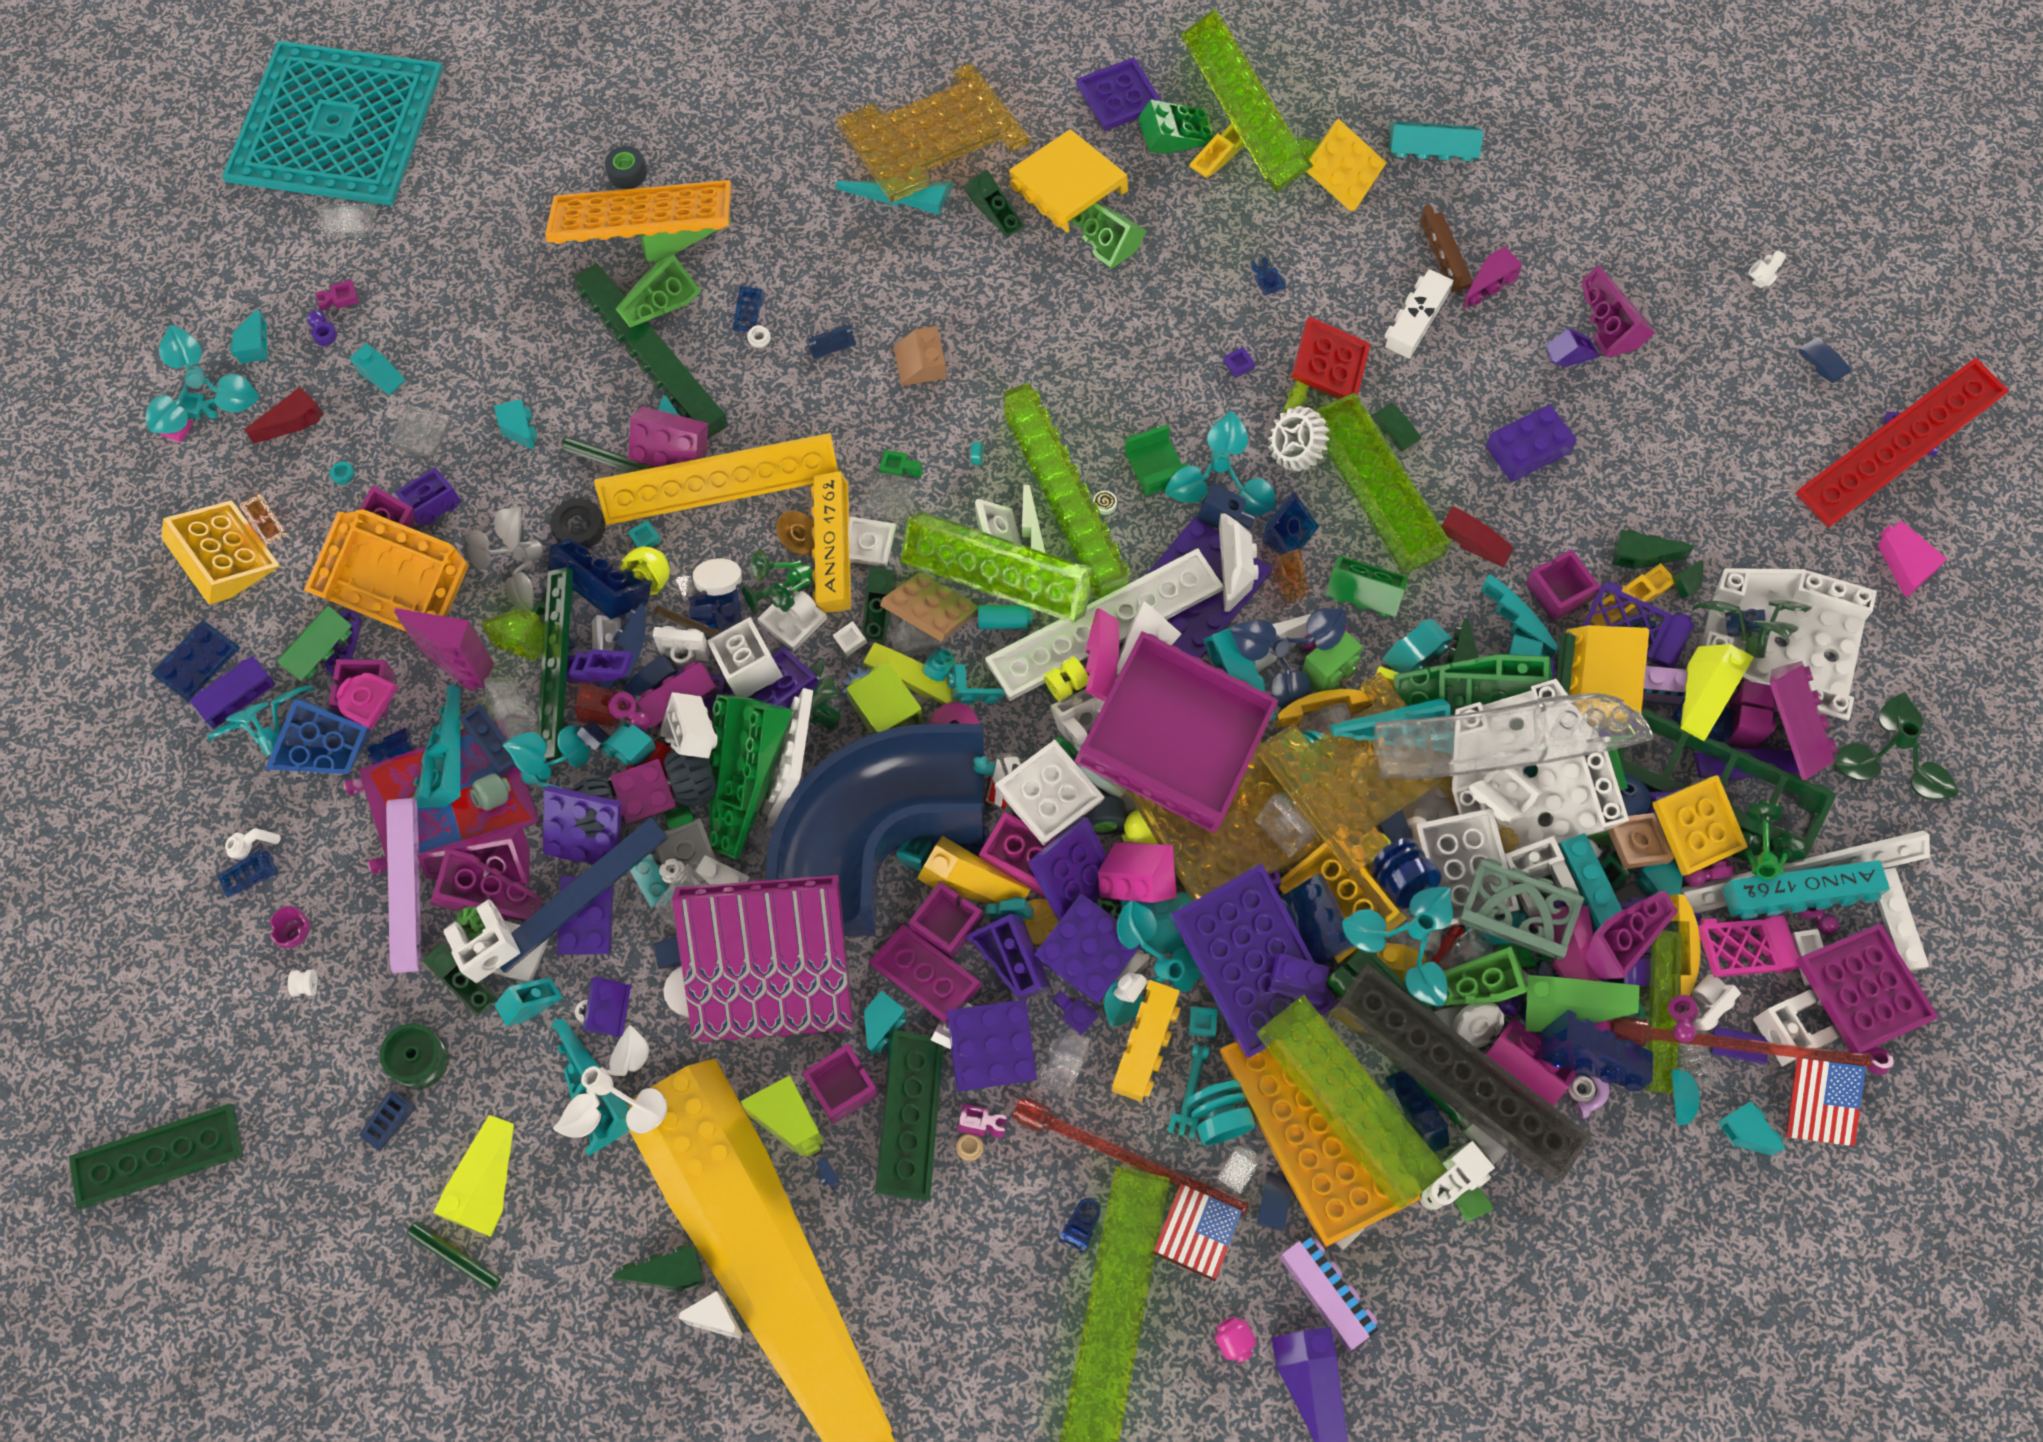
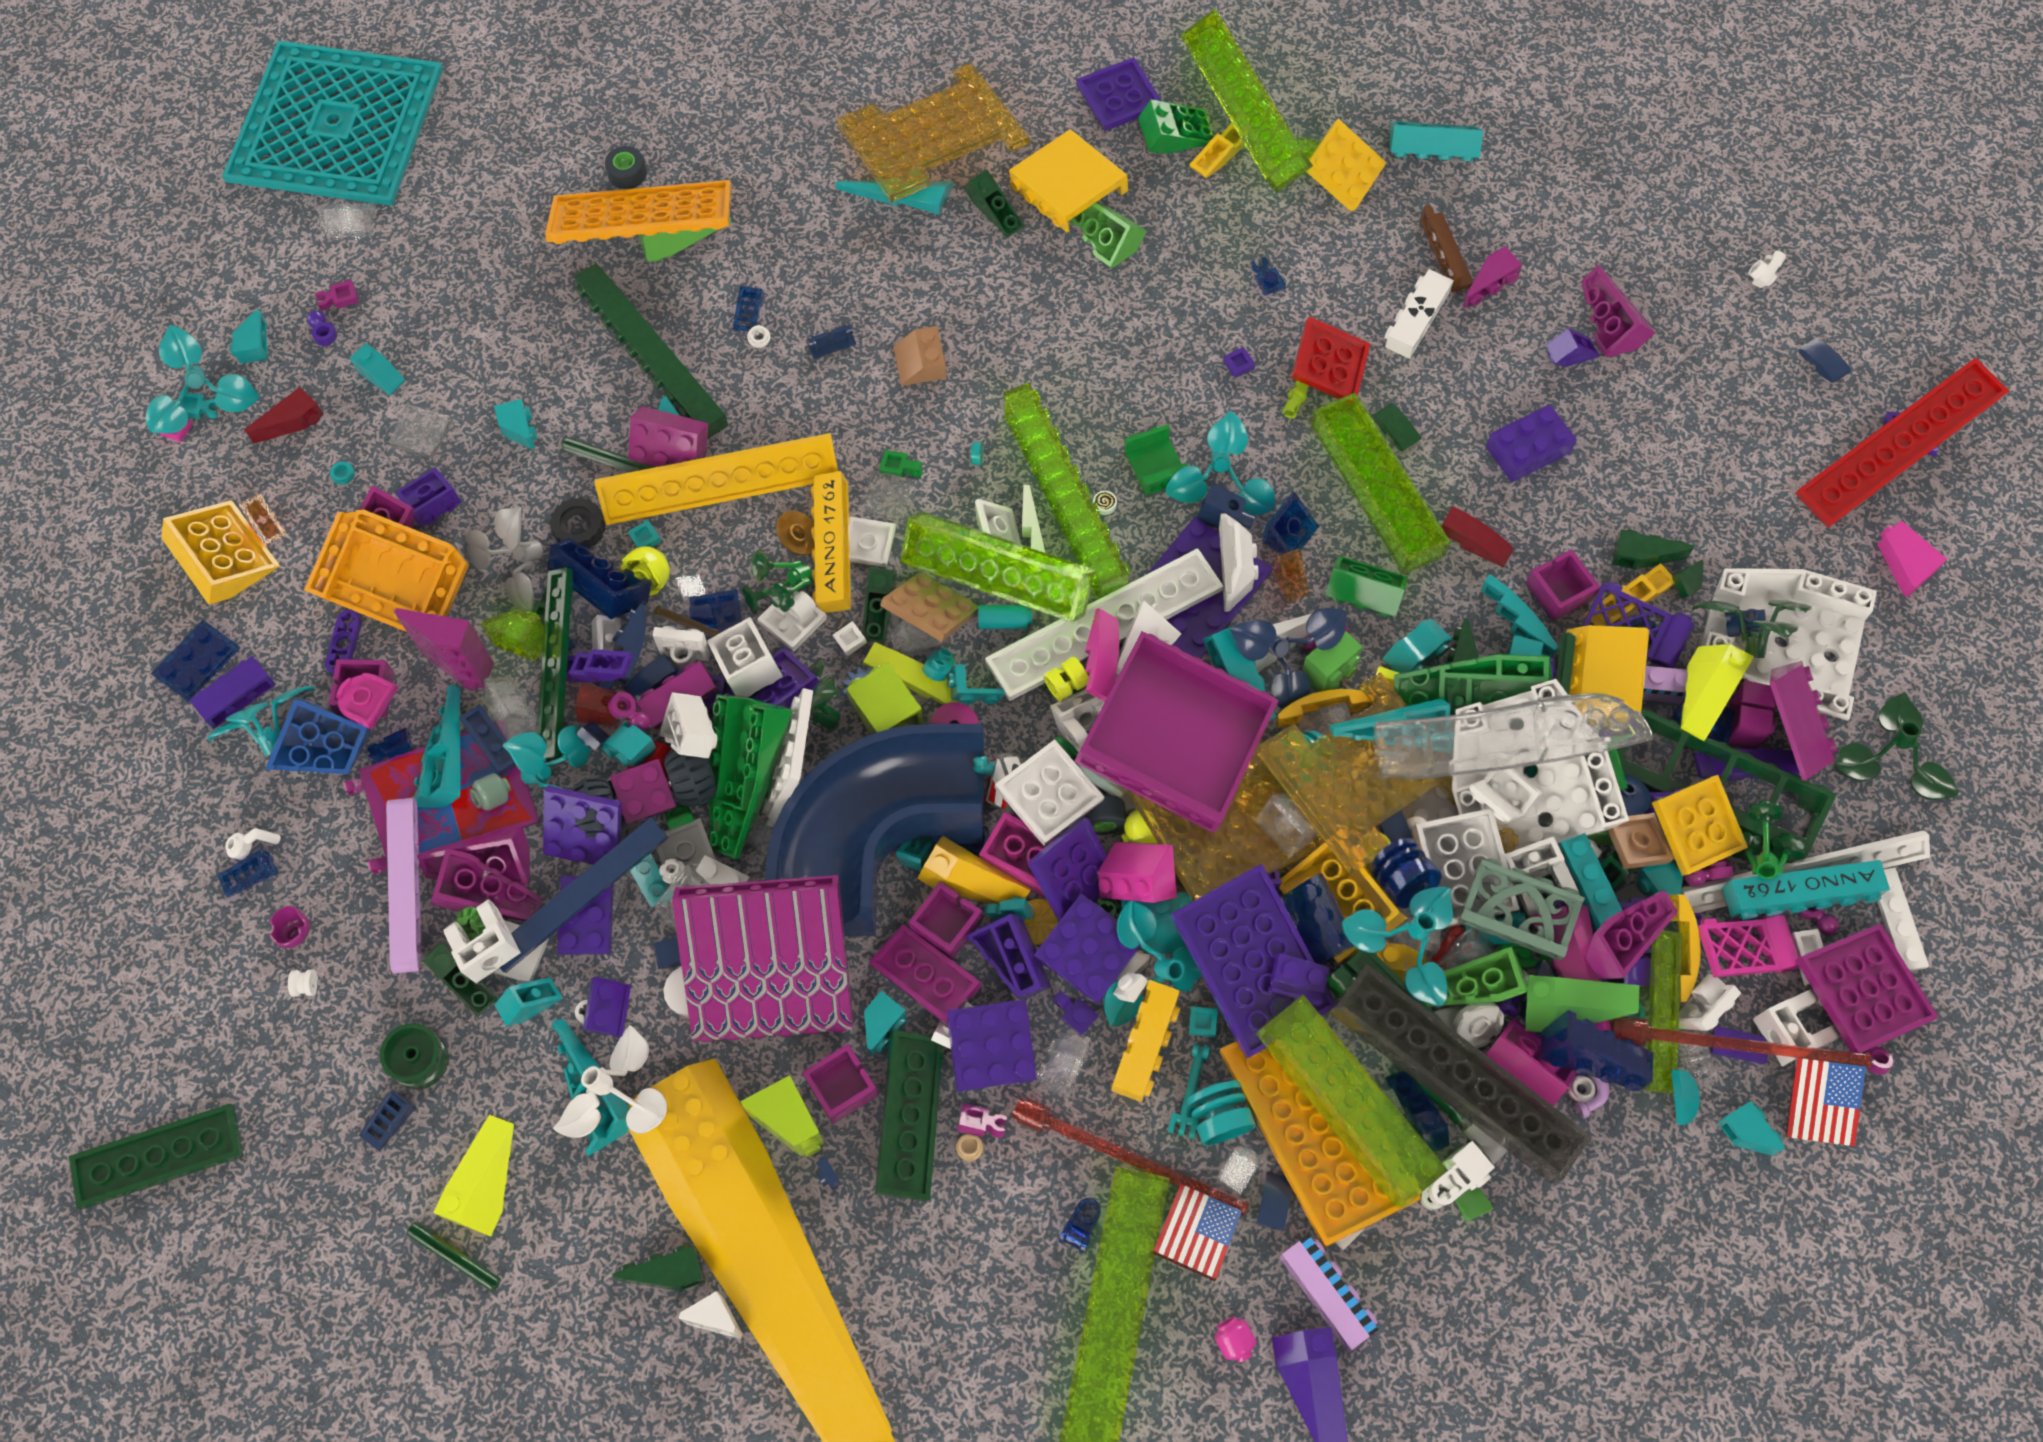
(315, 643): green slope -> none
(658, 292): bright green wedge -> none
(717, 576): white tile -> none
(1310, 434): white gear -> none
(1684, 1029): magenta plate -> none

